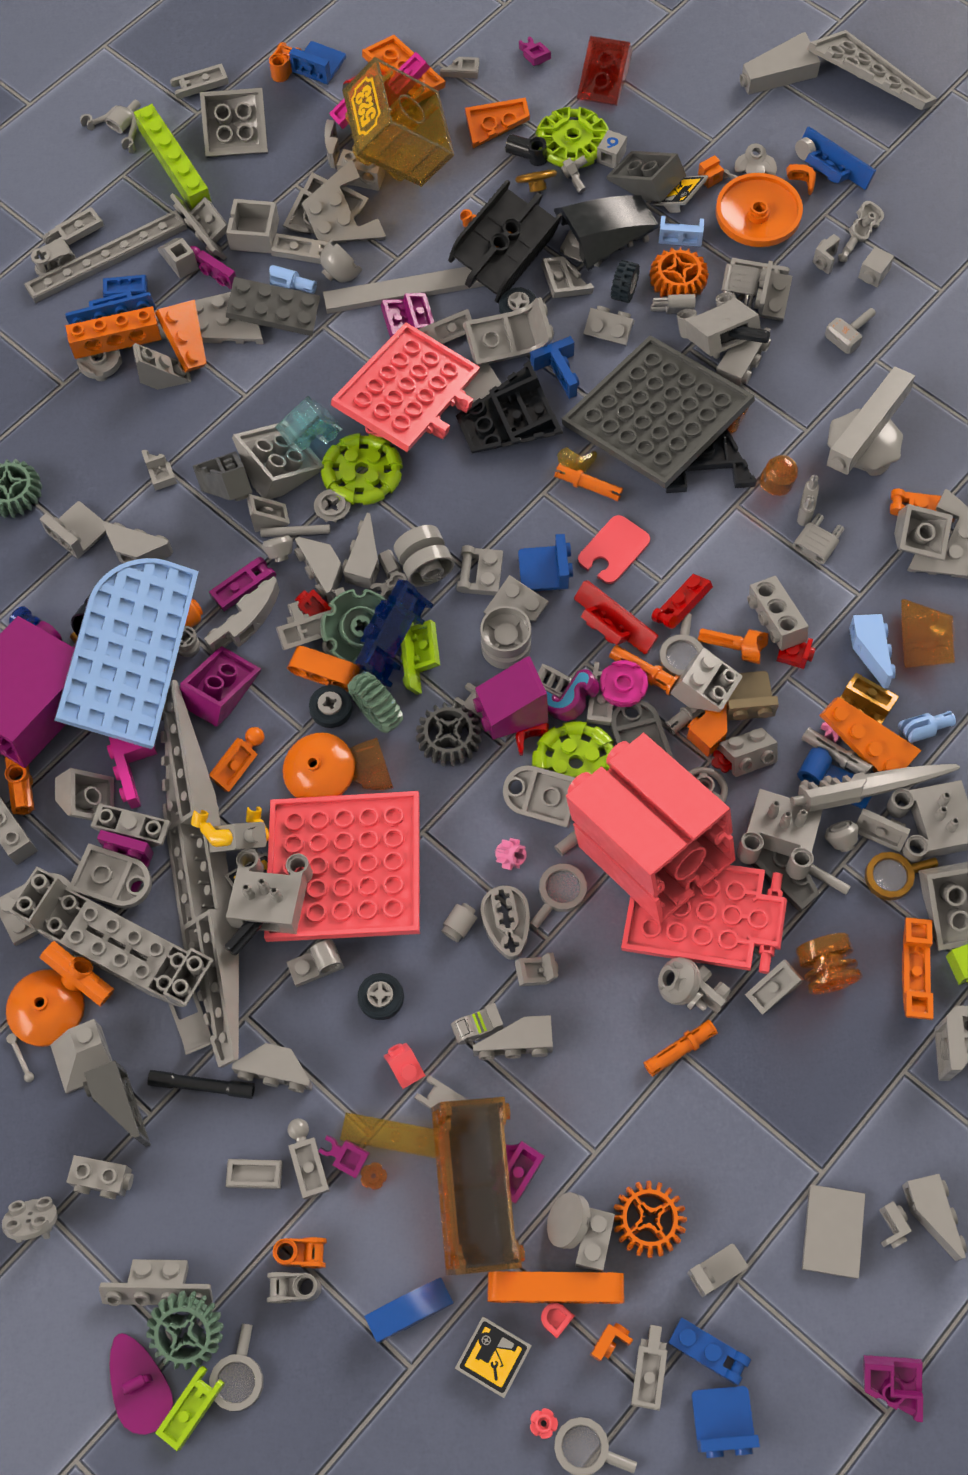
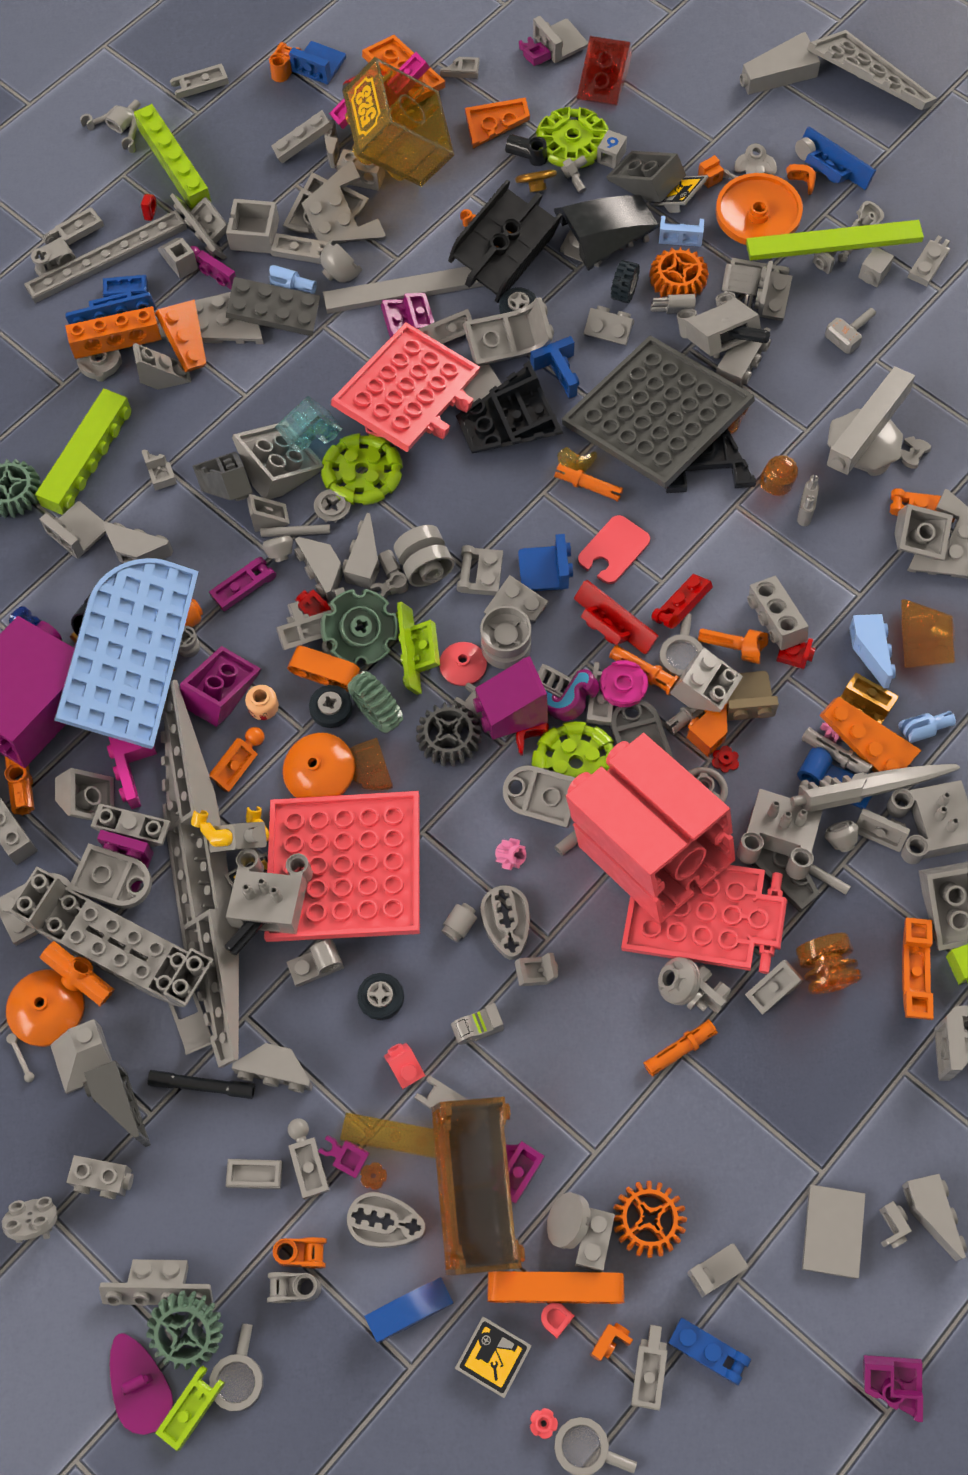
(84, 452): none -> lime brick
(148, 206): none -> red tile
(233, 122): light grey slope -> none
(252, 613): light grey slope -> none
(262, 702): none -> light nougat head
(302, 136): none -> light grey plate
(377, 1236): none -> light grey piece
(388, 629): clear blue bracket -> none
(462, 673): none -> coral dish
(524, 1036): light grey slope -> none
(559, 38): none -> light grey bracket
(561, 890): piece -> none
(563, 278): light grey wing -> none
(724, 1421): blue bracket -> none
(750, 751): light grey bracket -> none
(817, 542): light grey piece -> none
(834, 240): none -> lime tile
(892, 875): pearl gold piece -> none
(918, 448): none -> light grey piece
(929, 261): none -> light grey hinge

